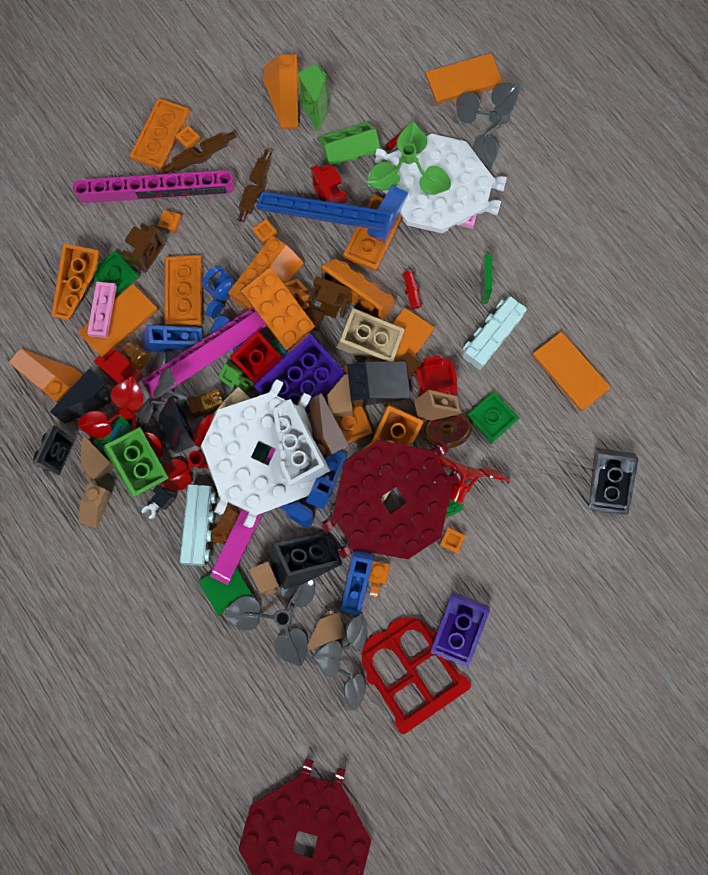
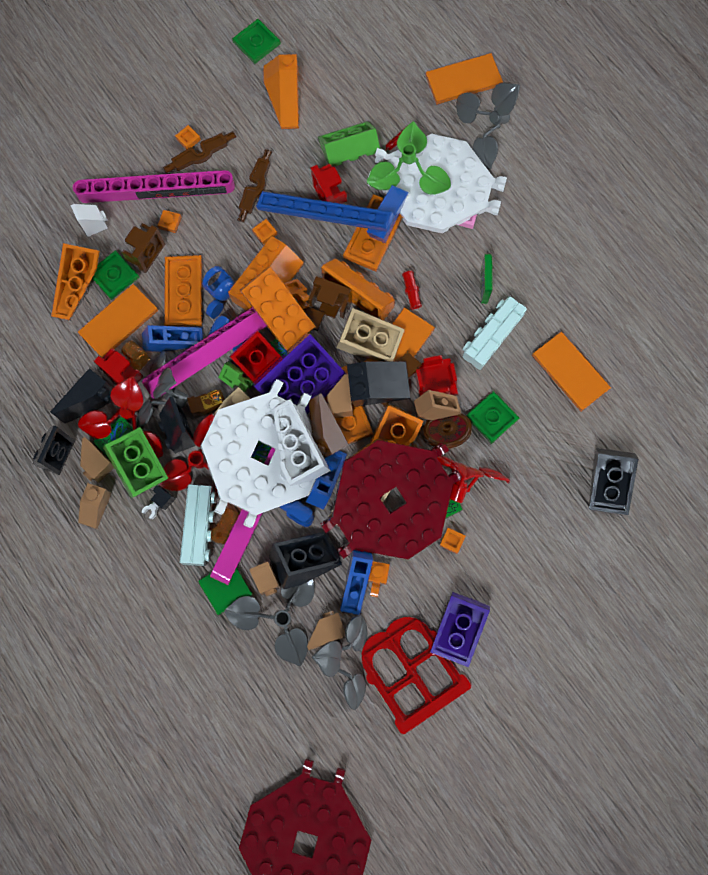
(46, 374): orange wedge -> none
(90, 218): none -> white slope
(101, 310): bright pink plate -> none
(159, 133): orange tile -> none
(256, 41): none -> green tile
(313, 94): bright green slope -> none

